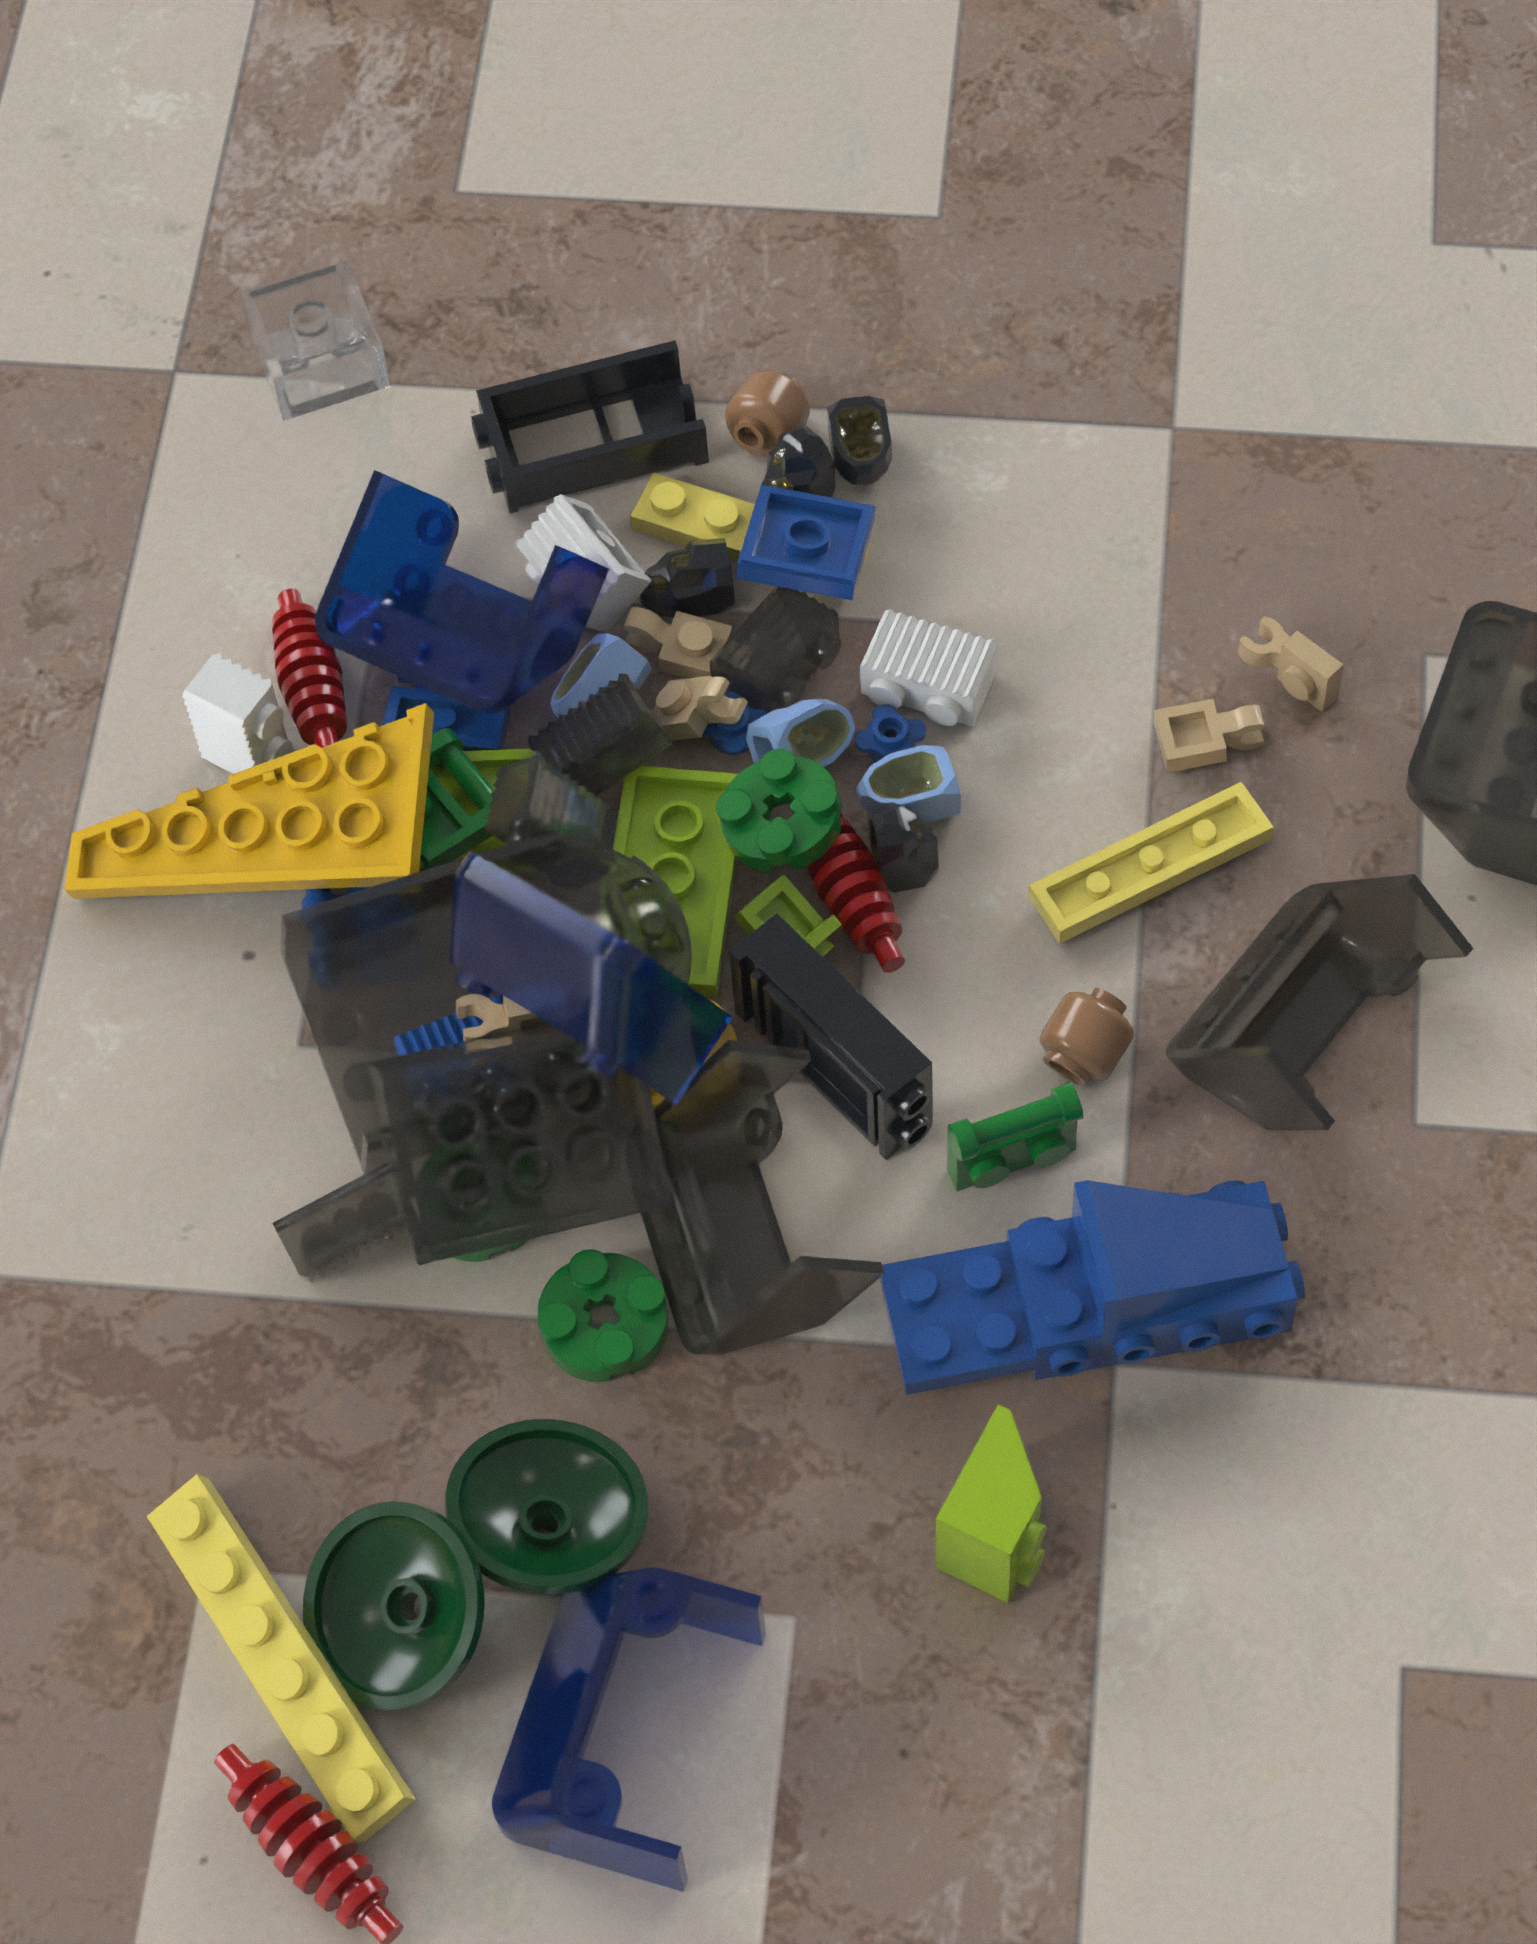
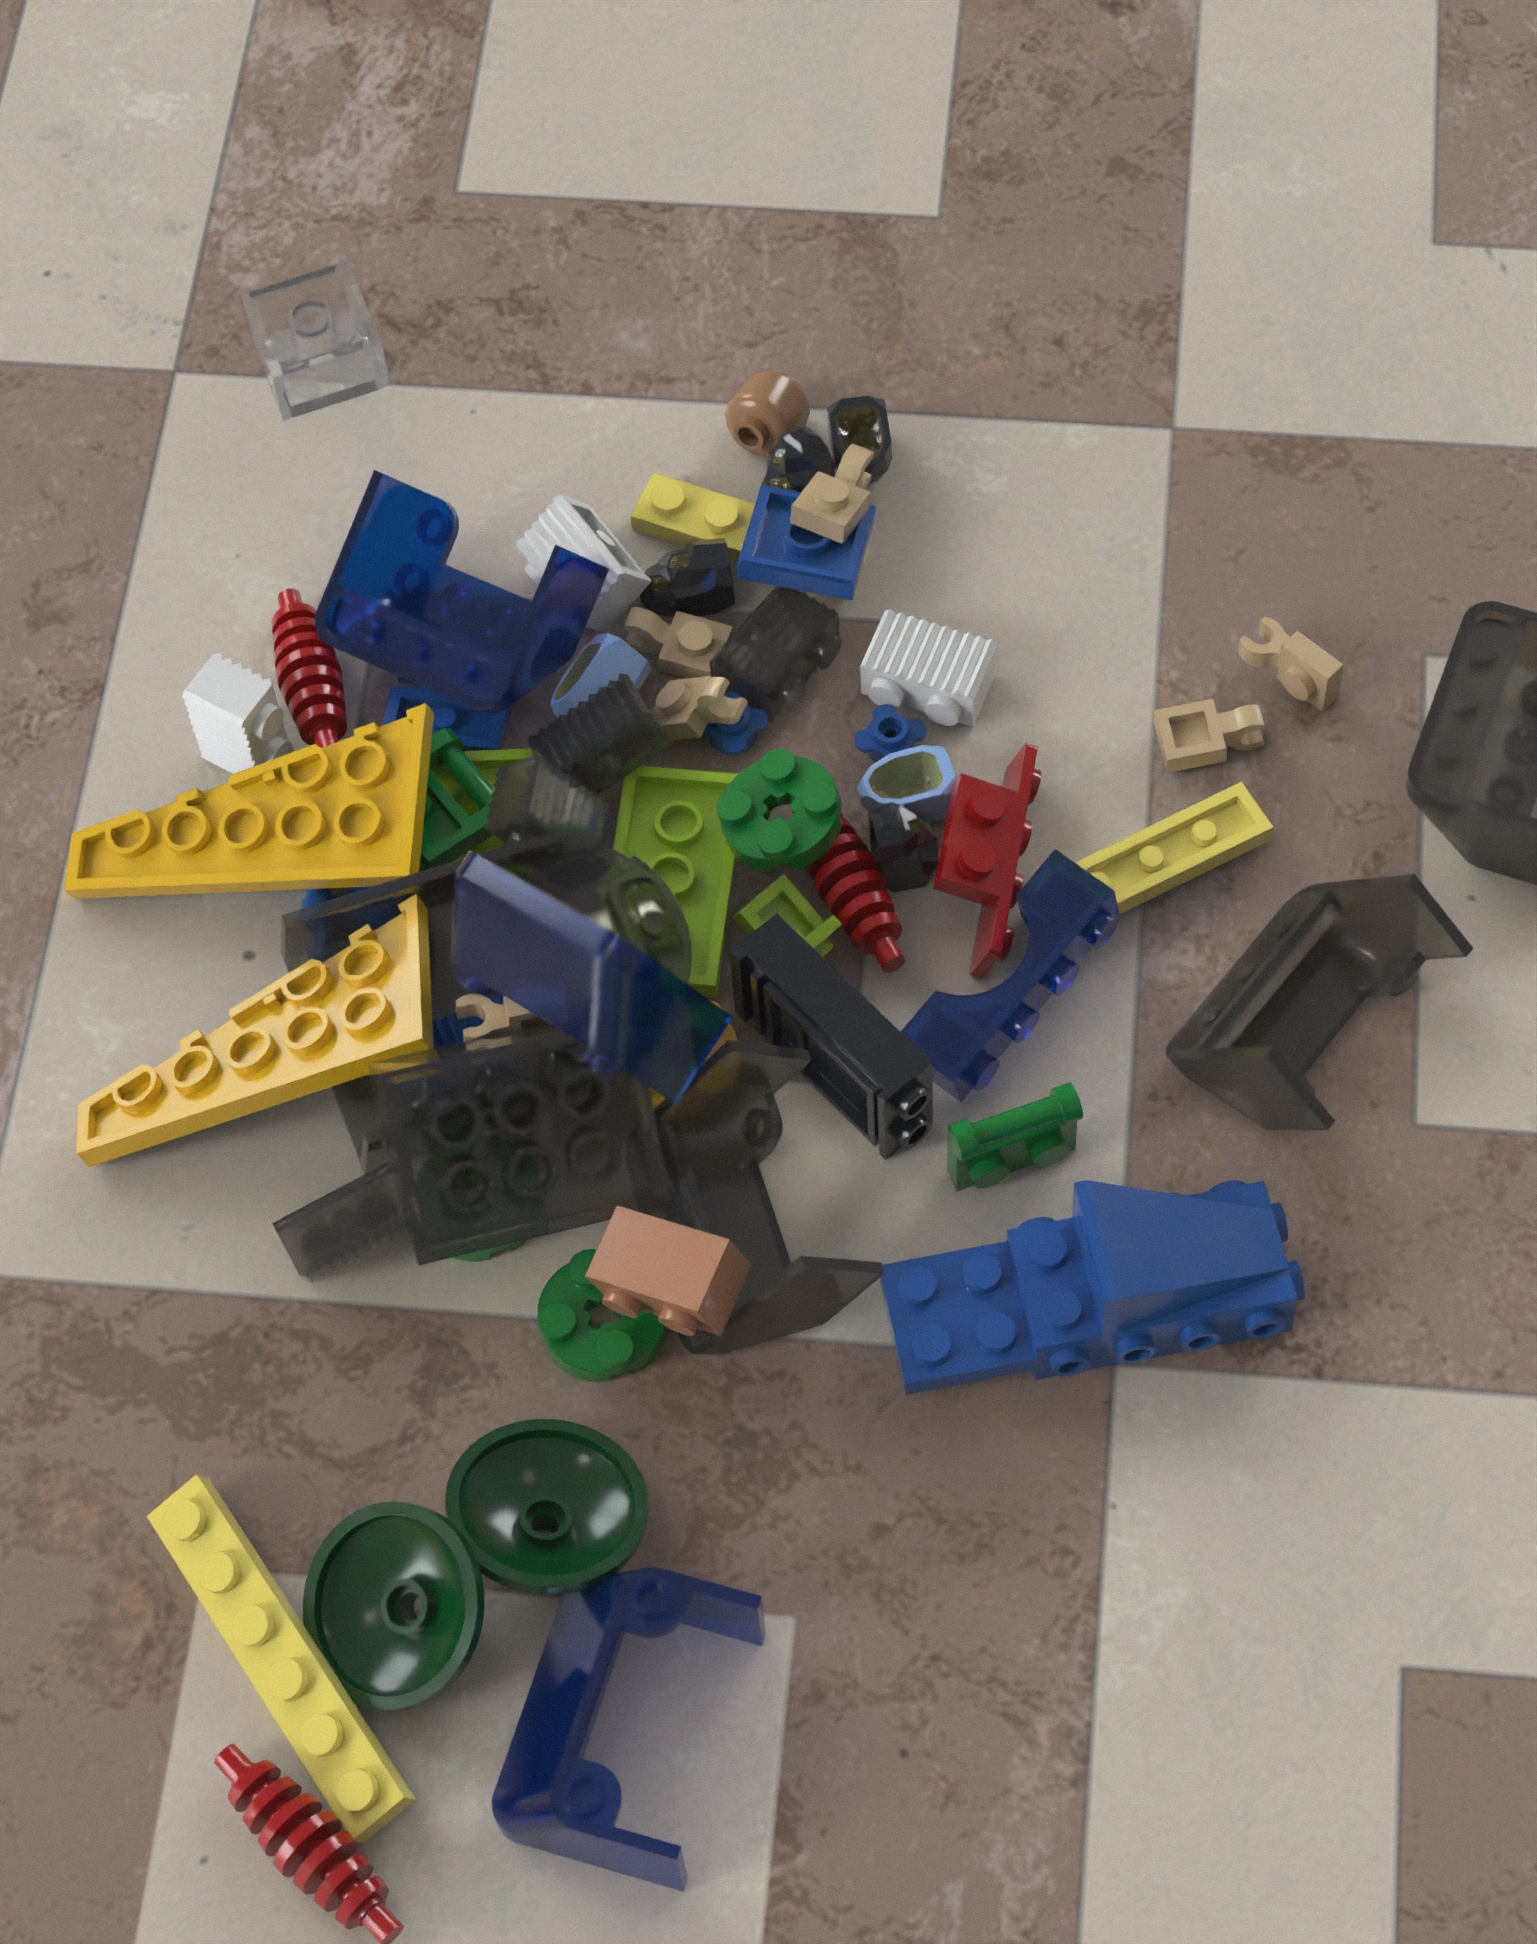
(281, 1044): none -> yellow wing
(644, 376): black door -> none
(668, 1272): none -> nougat brick
(806, 729): rock -> none
(836, 503): none -> tan plate
(968, 1033): none -> clear blue arch
(982, 849): none -> red bracket
(992, 1515): lime slope -> none
(1086, 1036): medium nougat head -> none

